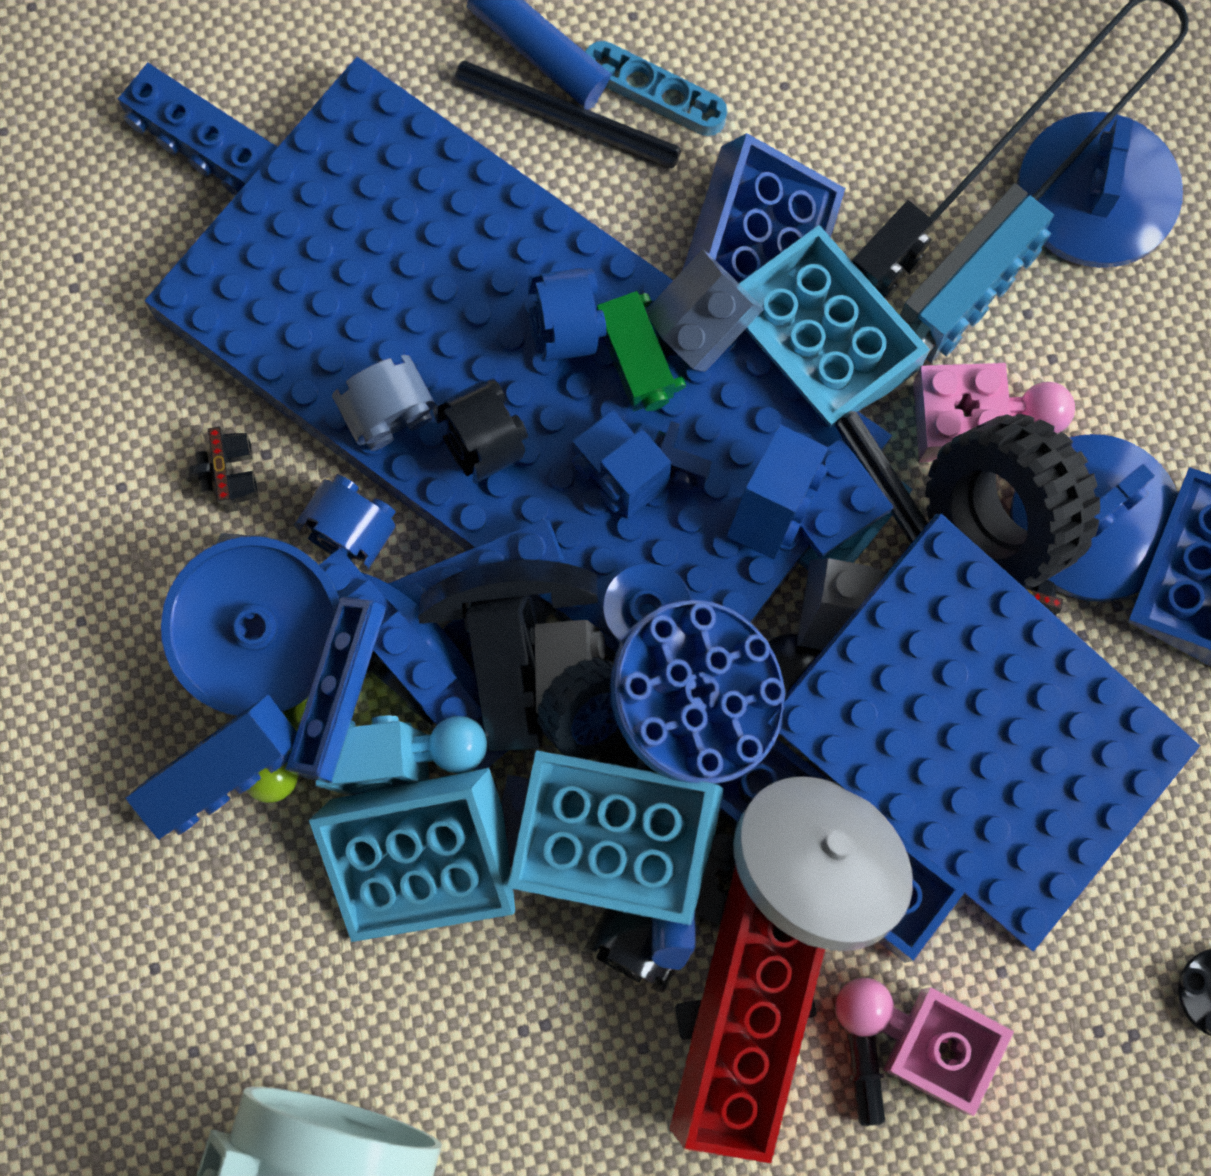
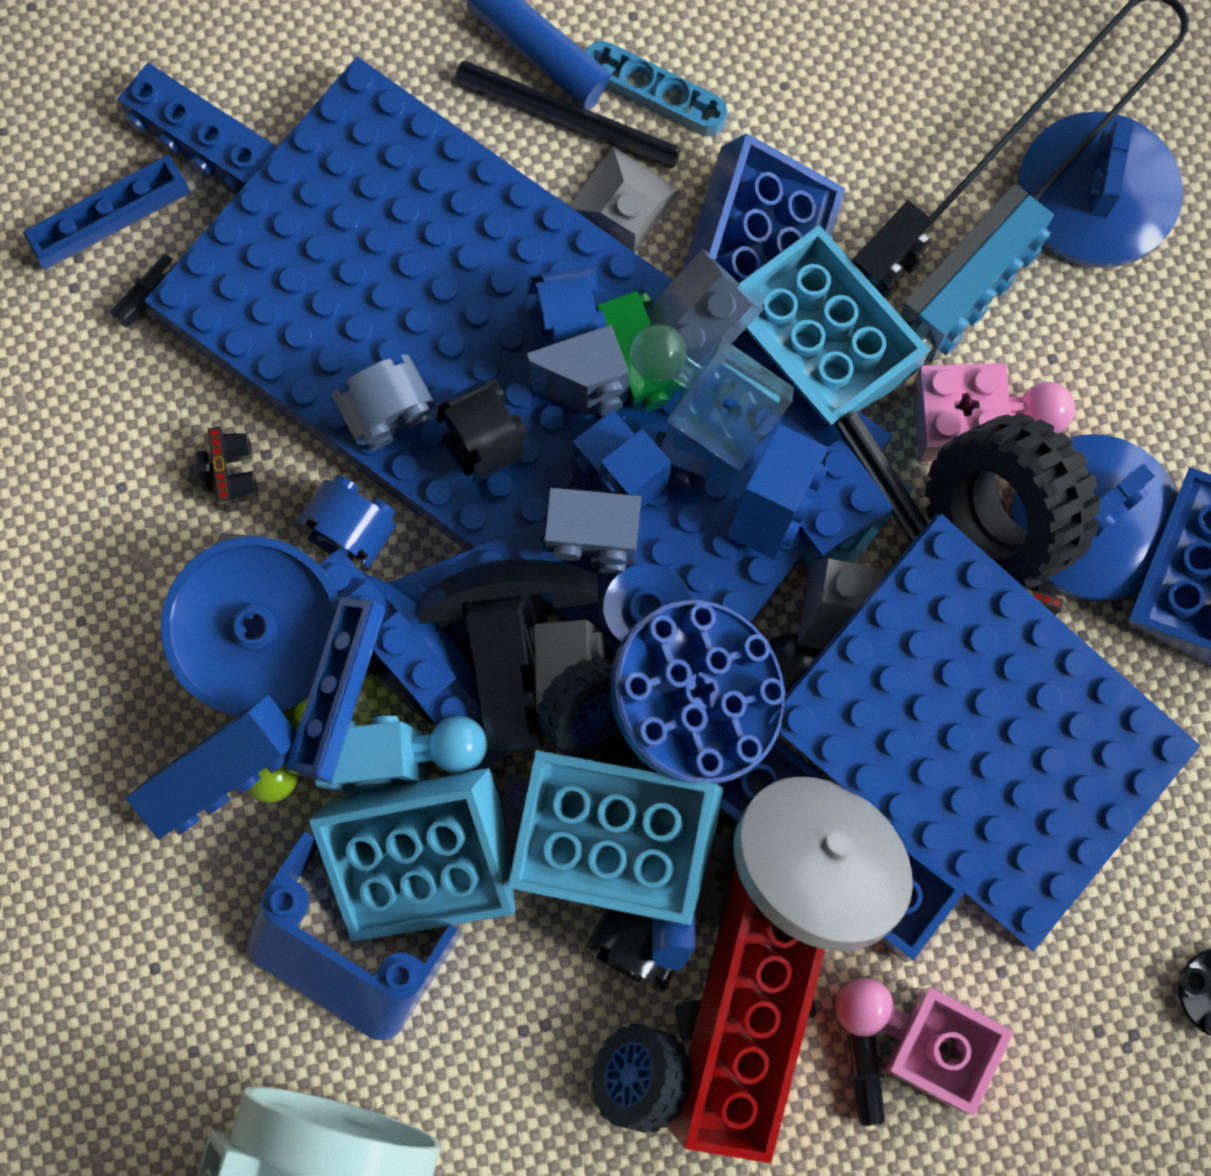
(106, 212): none -> blue brick
(132, 304): none -> black axle
(367, 1002): none -> blue windscreen
(582, 372): none -> sand blue slope
(595, 527): none -> sand blue brick
(624, 199): none -> light grey slope
(641, 1078): none -> black wheel
(727, 373): none -> clear light blue brick

